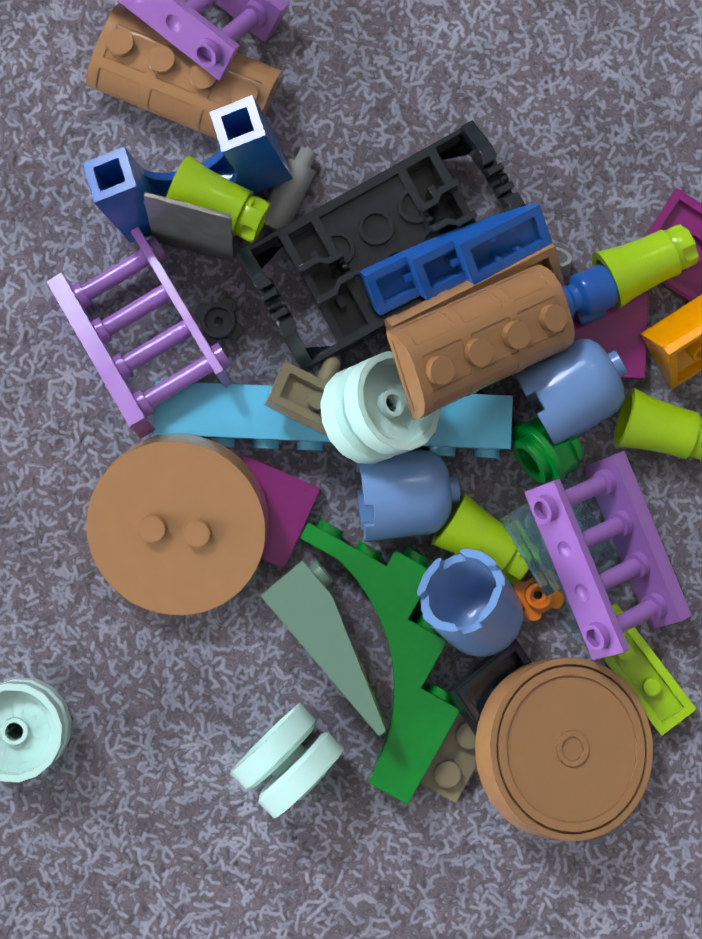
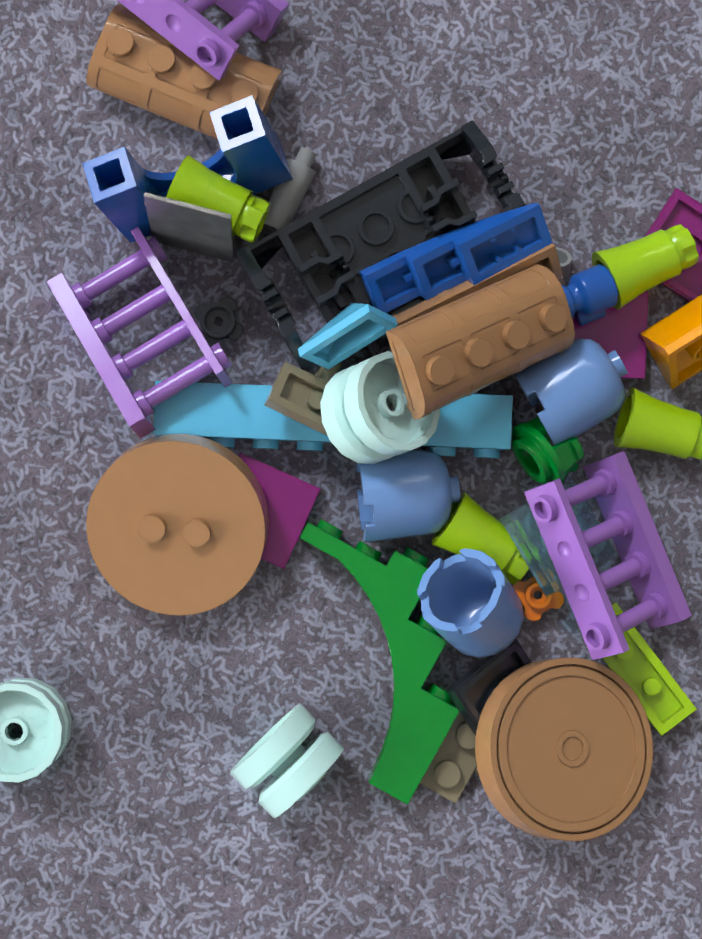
(314, 618): sand green slope -> none
(346, 334): none -> medium azure slope

